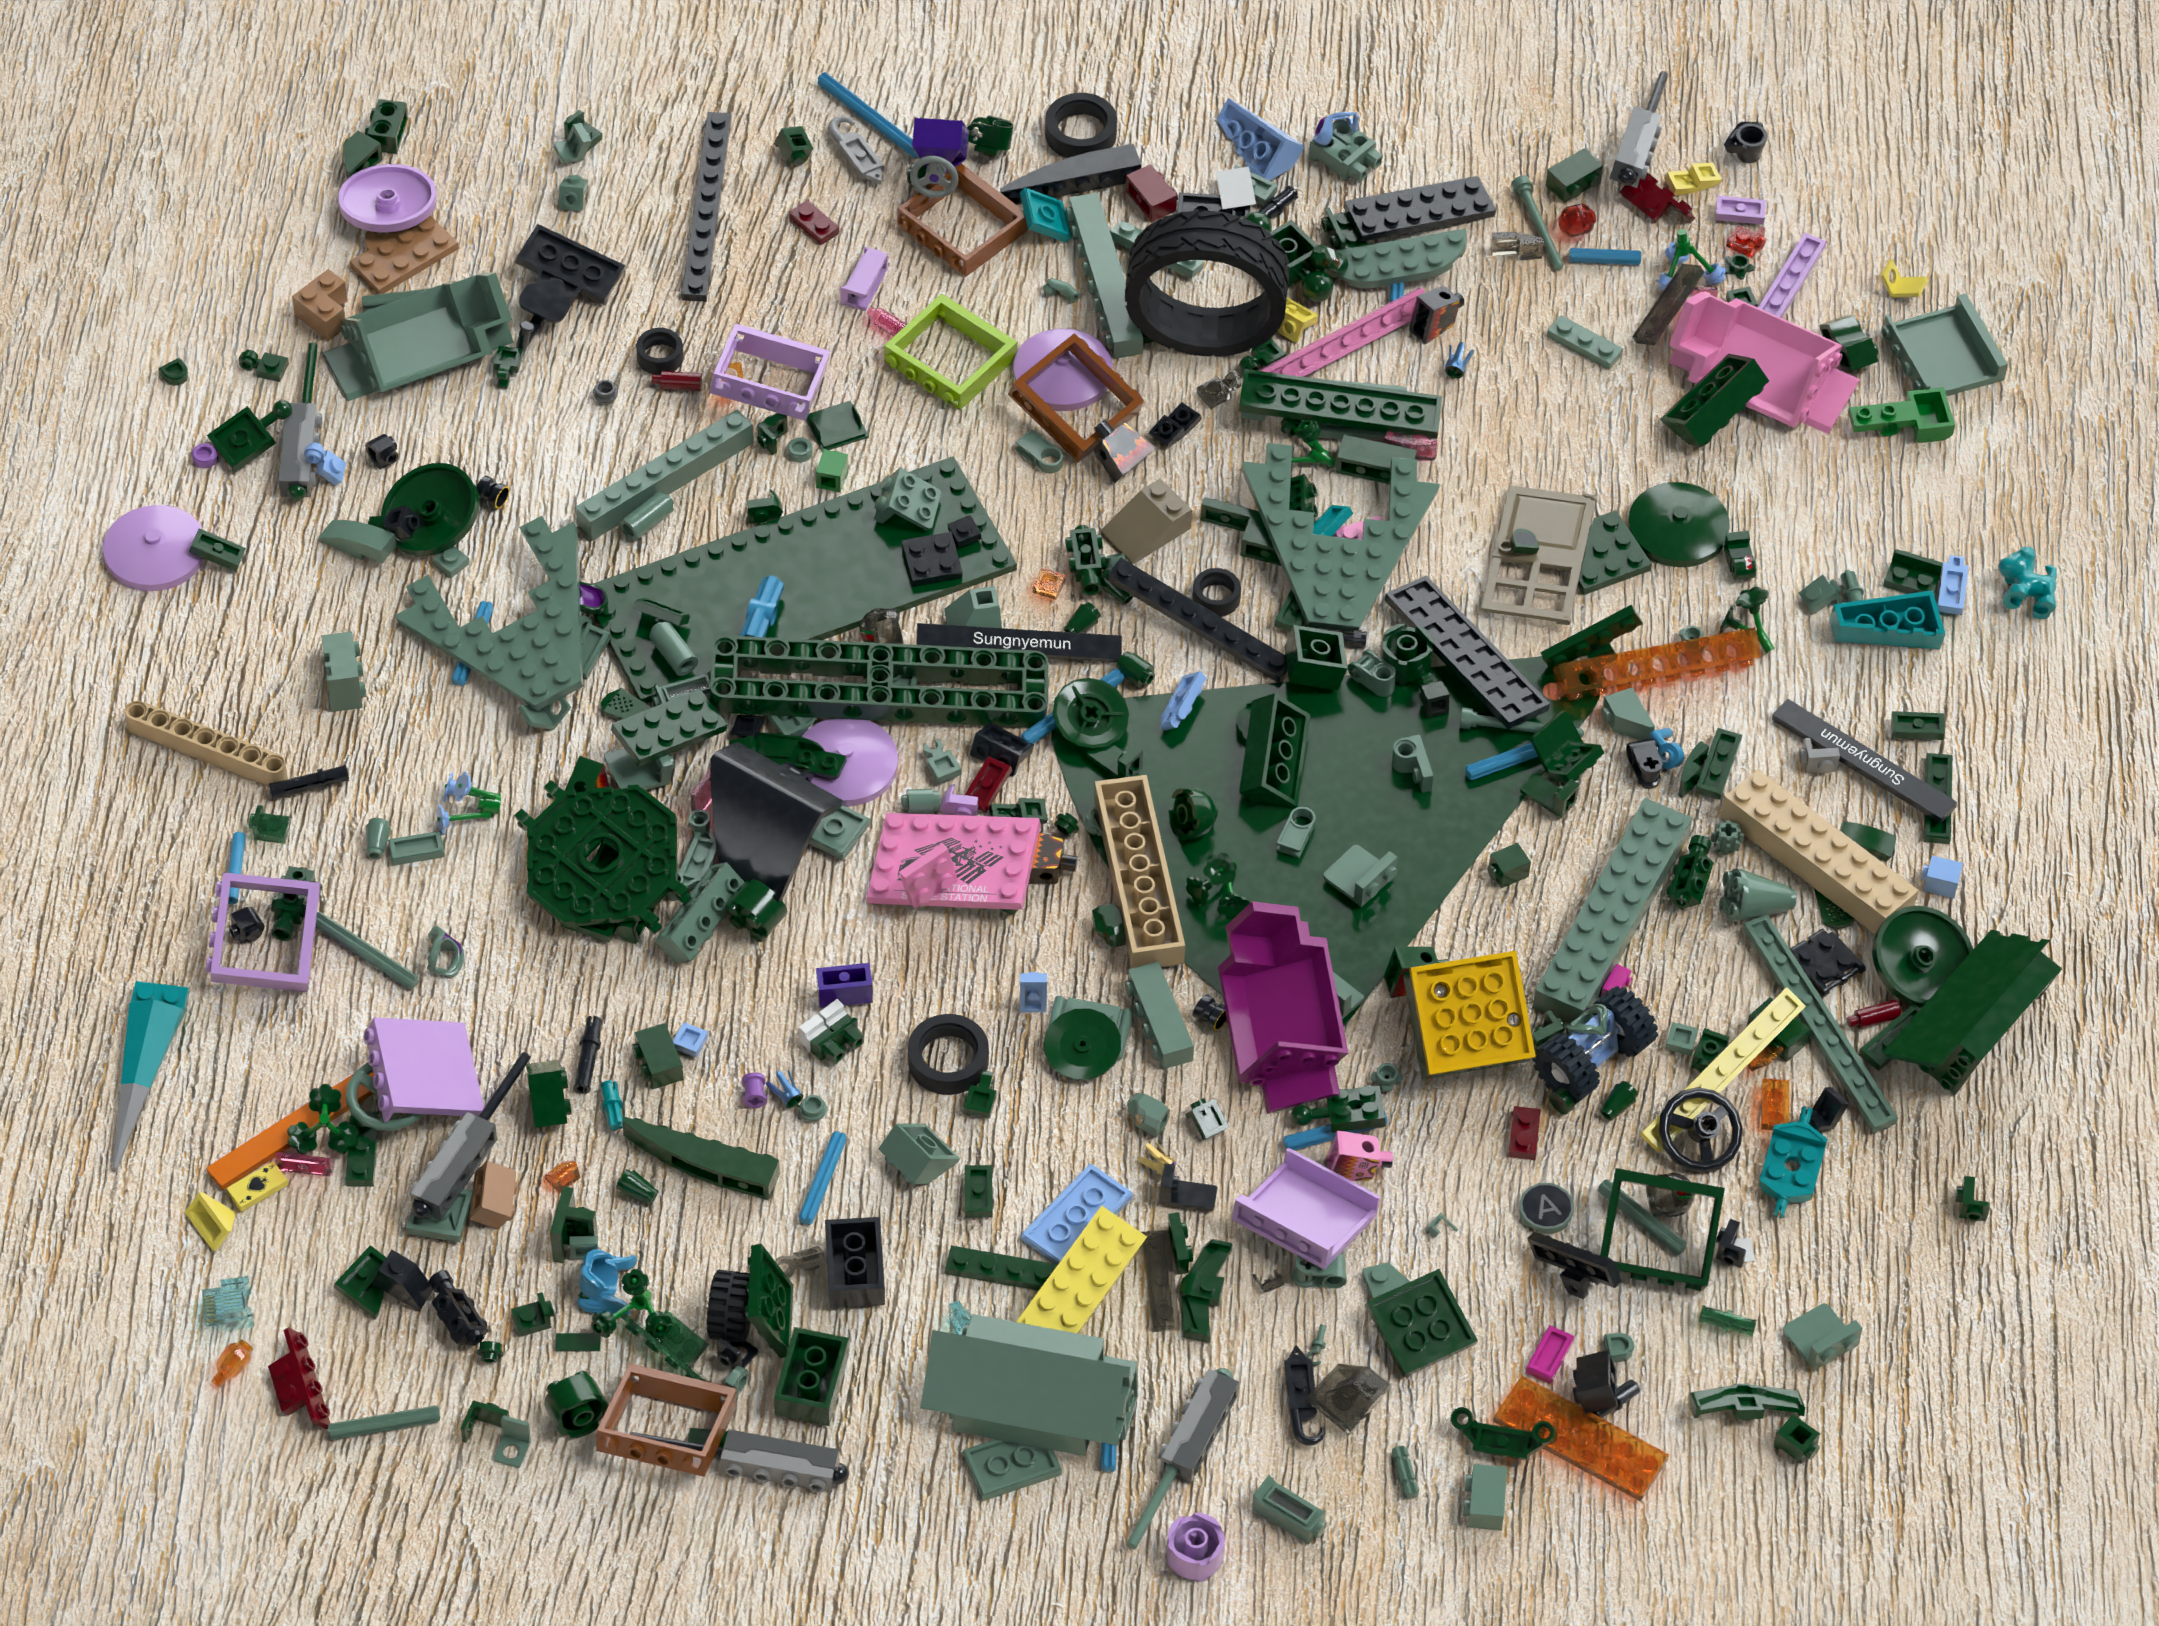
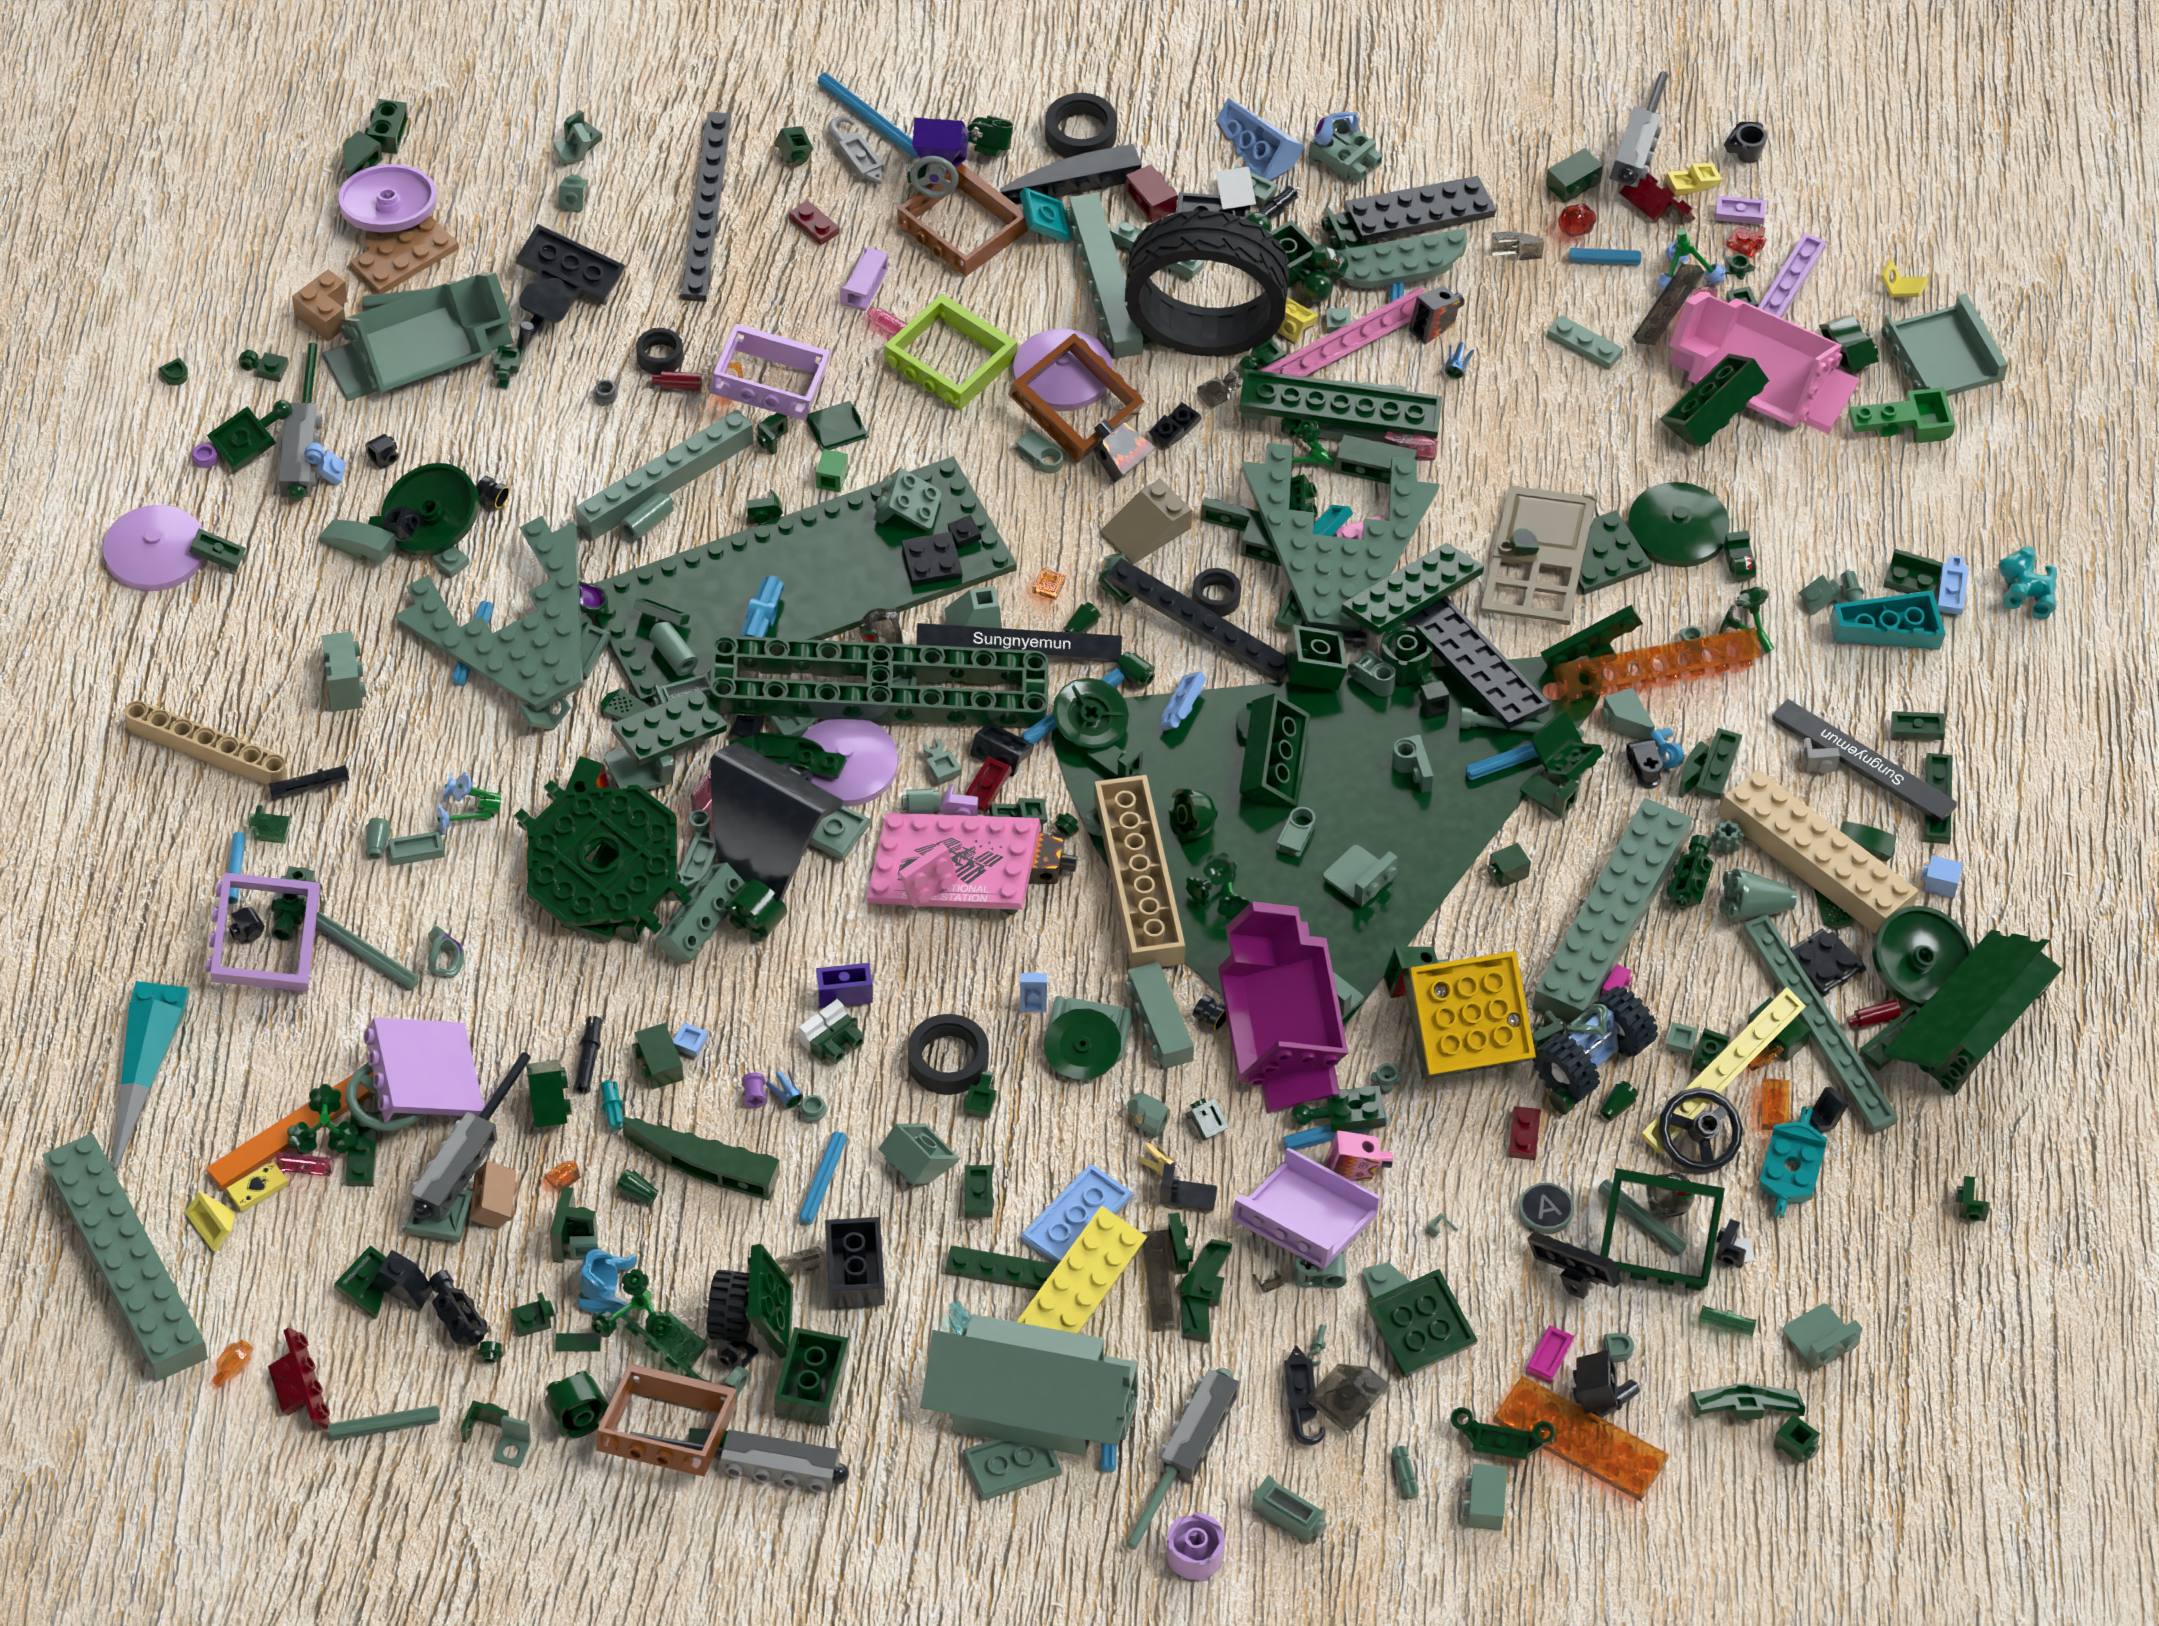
(125, 1257): none -> sand green brick
(228, 1304): clear light blue piece -> none
(800, 450): sand green tile -> none
(1063, 287): sand green arm -> none
(1085, 558): dark green brick -> none
(1109, 924): dark green rock -> none
(1337, 318): none -> sand green plate
(1412, 588): none -> plate
(1523, 187): sand green piece -> none

